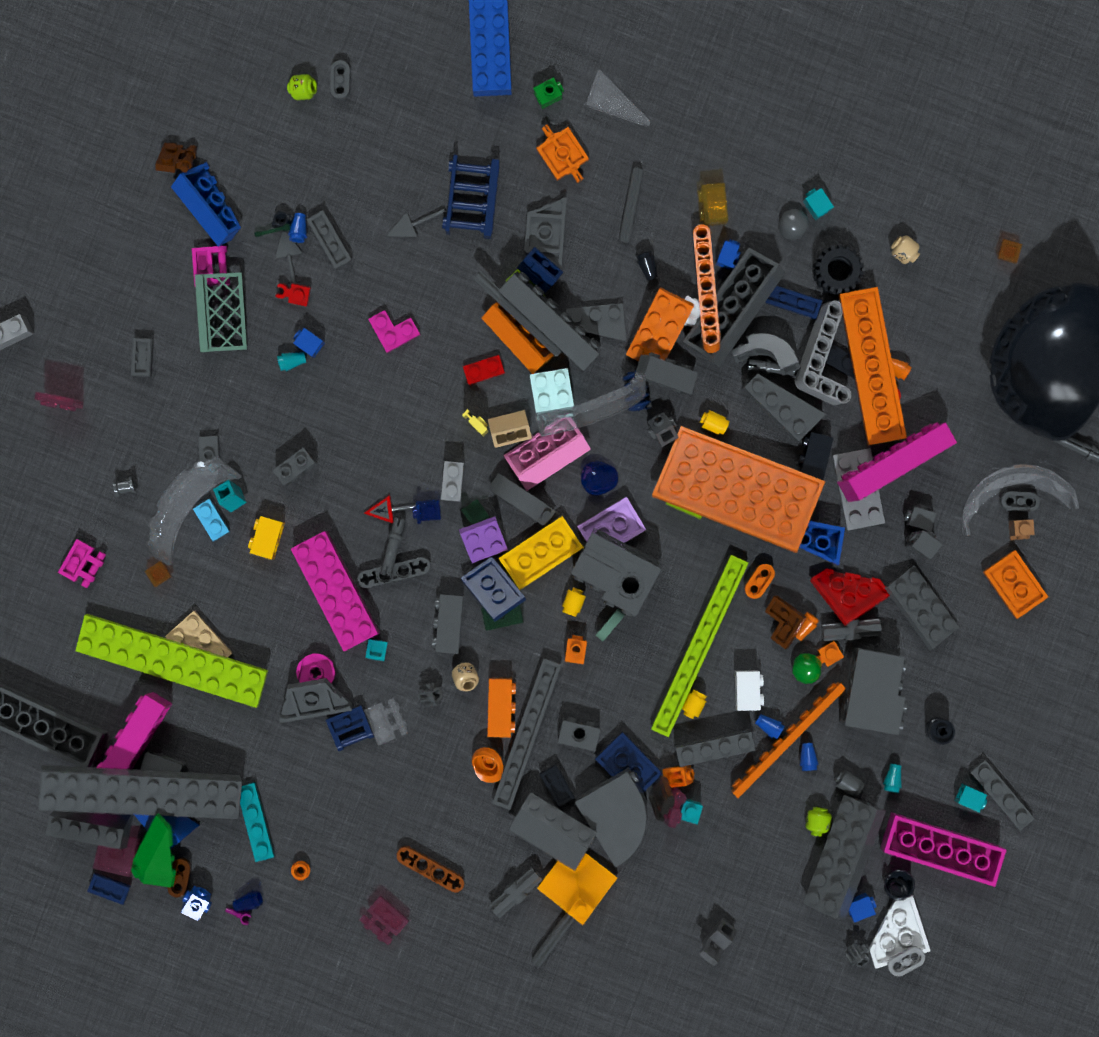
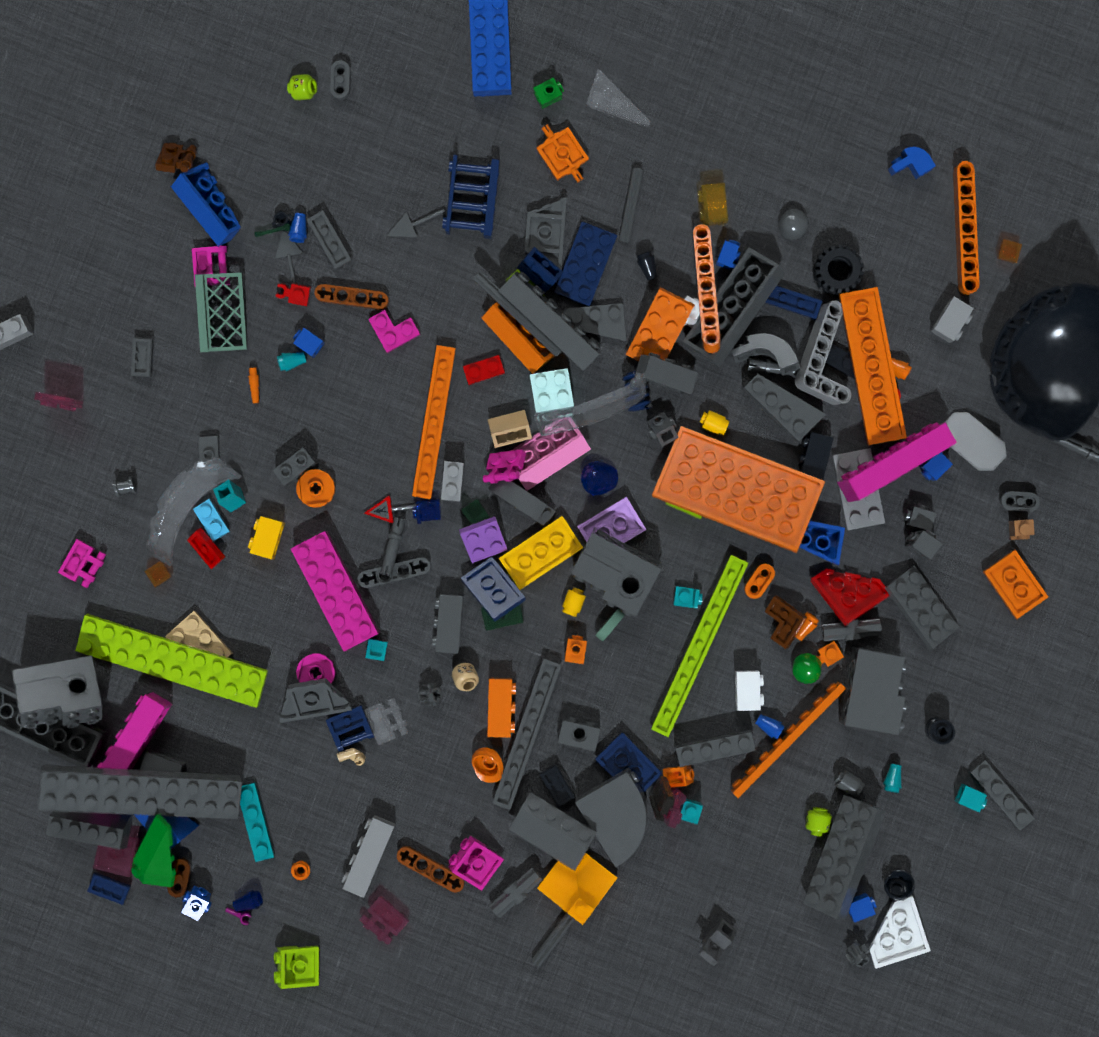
(57, 693): none -> dark grey piece
(206, 548): none -> red plate
(254, 384): none -> orange animal
(296, 966): none -> lime plate
(307, 481): none -> orange plate
(351, 299): none -> dark orange beam
(352, 754): none -> tan arm
(368, 856): none -> light grey brick
(433, 422): none -> orange plate
(475, 862): none -> dark pink plate
(478, 423): light yellow plate -> none
(504, 462): none -> dark pink plate
(585, 264): none -> dark blue plate
(687, 597): none -> teal bracket
(694, 704): yellow brick -> none
(808, 757): blue cone -> none
(817, 203): teal brick -> none
(905, 249): tan head -> none
(906, 963): light grey plate -> none
(916, 159): none -> blue brick
(935, 467): none -> blue brick
(943, 849): dark pink brick -> none
(952, 320): none -> light grey brick
(969, 219): none -> orange beam
(976, 442): none -> light grey shield
(1017, 477): clear windscreen -> none

